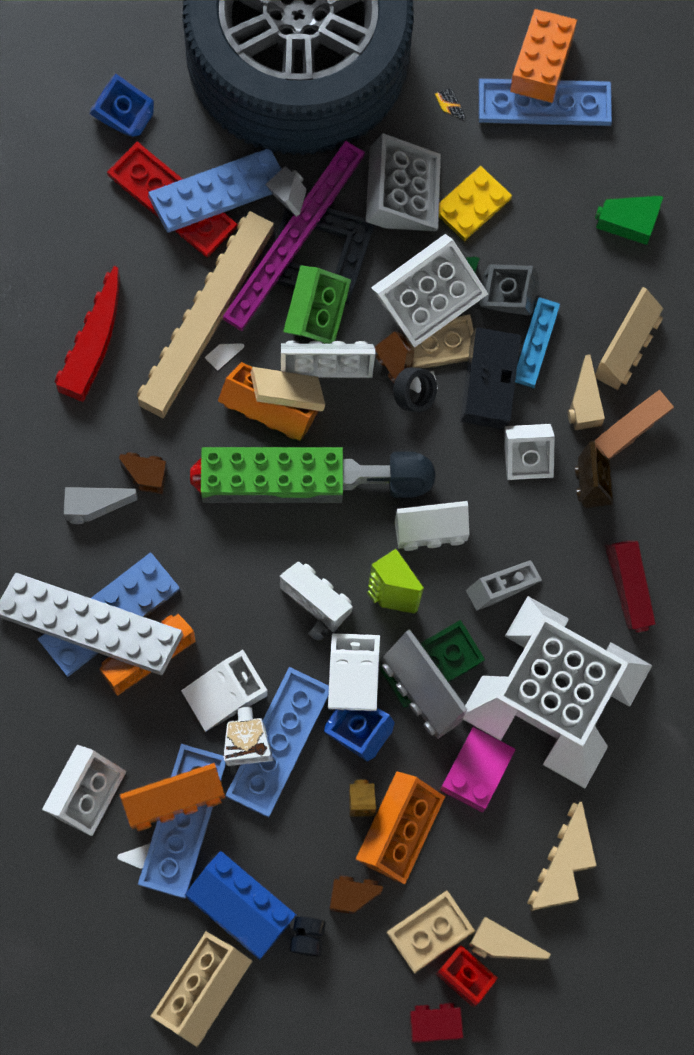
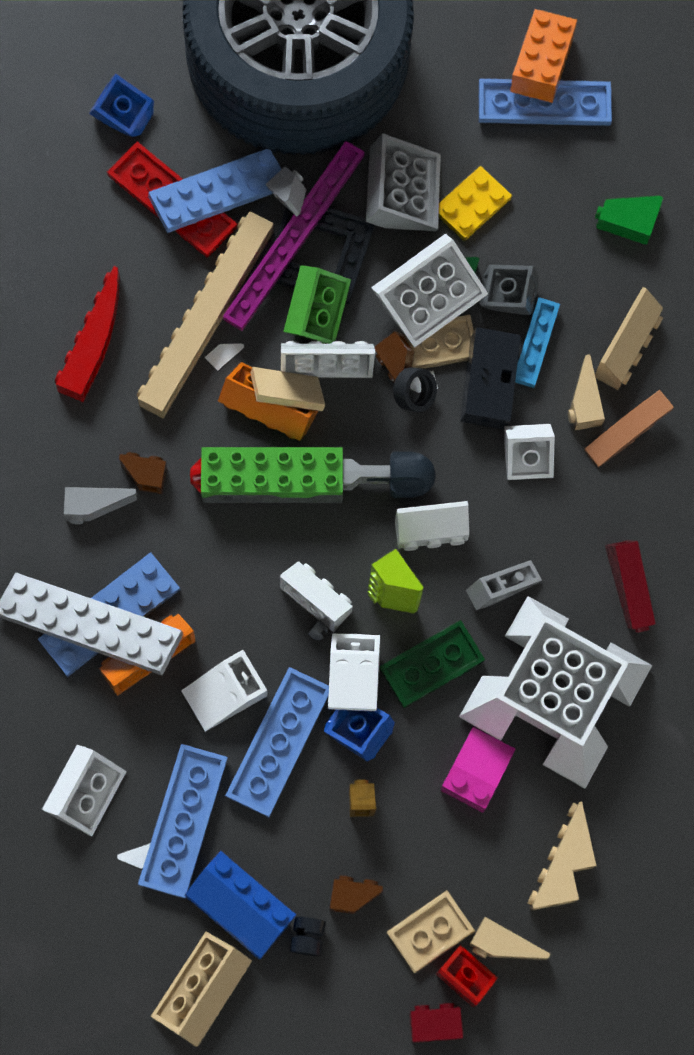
(173, 796): orange slope -> none
(246, 740): torso -> none
(400, 827): orange slope -> none
(423, 685): light grey slope -> none
(450, 103): sticker -> none
(594, 477): dark brown slope -> none

